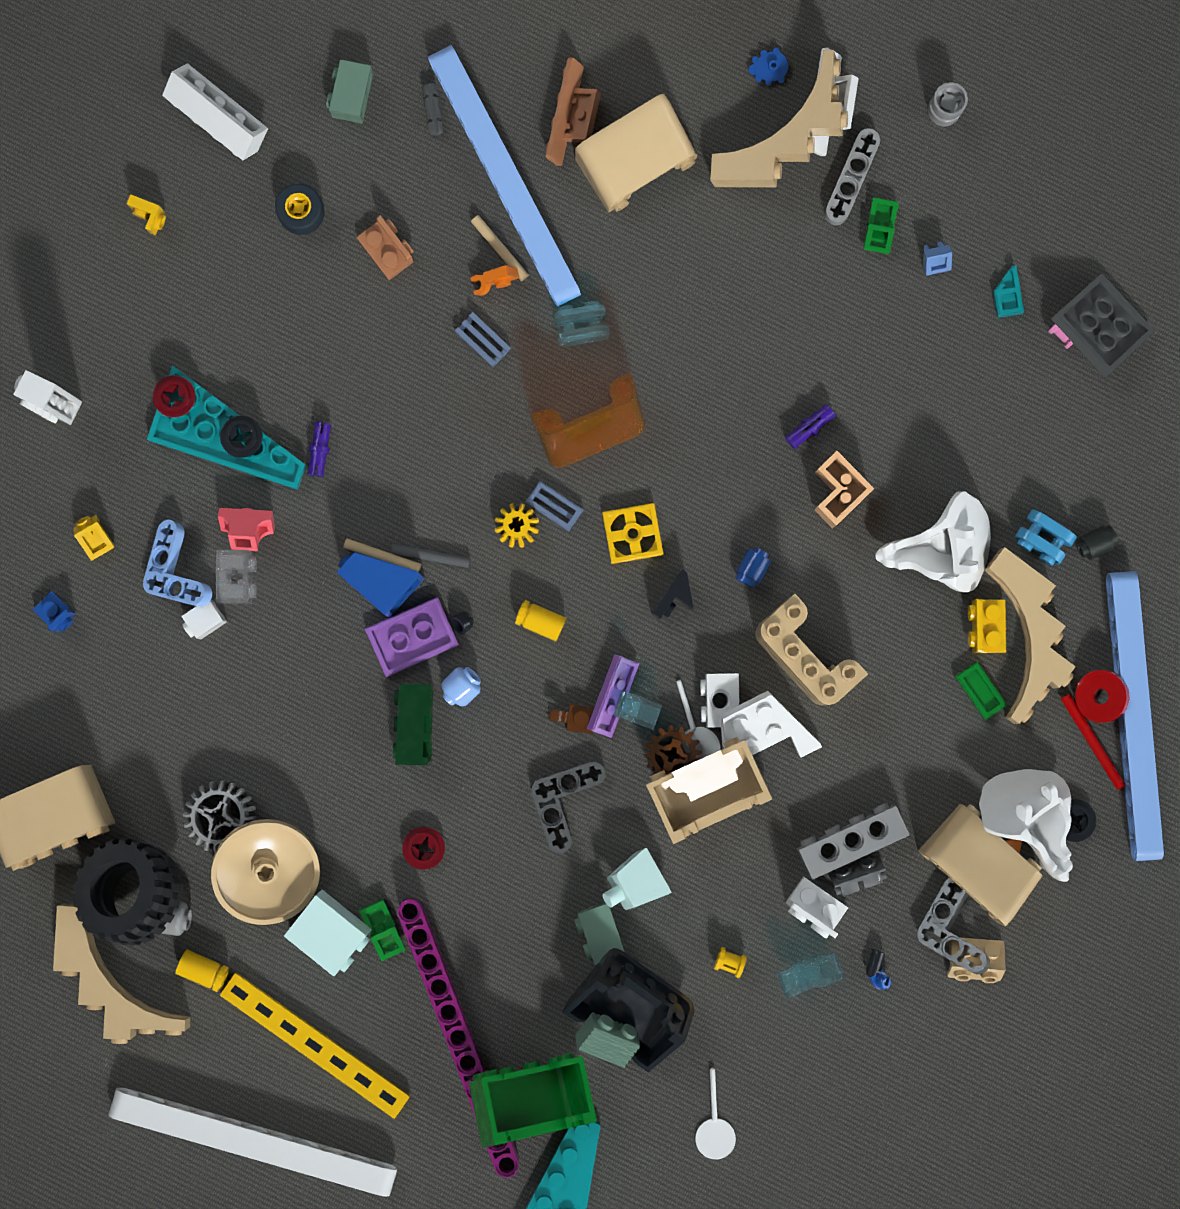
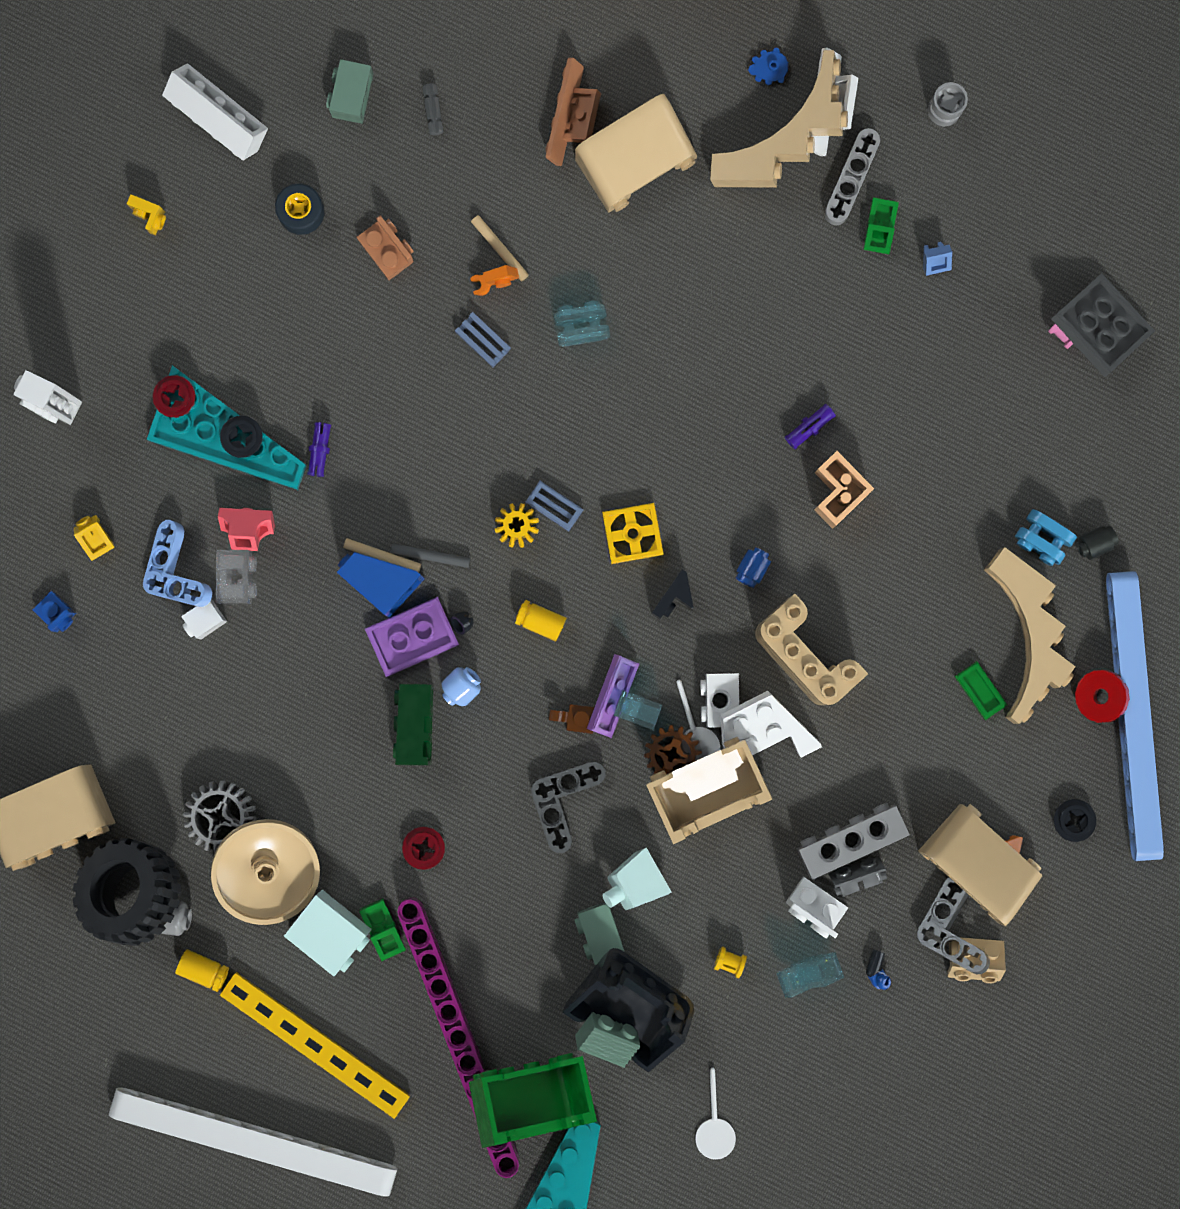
(77, 952): tan arch -> none
(504, 176): light blue beam -> none
(594, 431): clear orange windscreen -> none
(949, 551): white animal -> none
(988, 626): yellow bracket -> none
(1008, 295): teal tile -> none
(1031, 809): white animal -> none
(1092, 741): red bar -> none

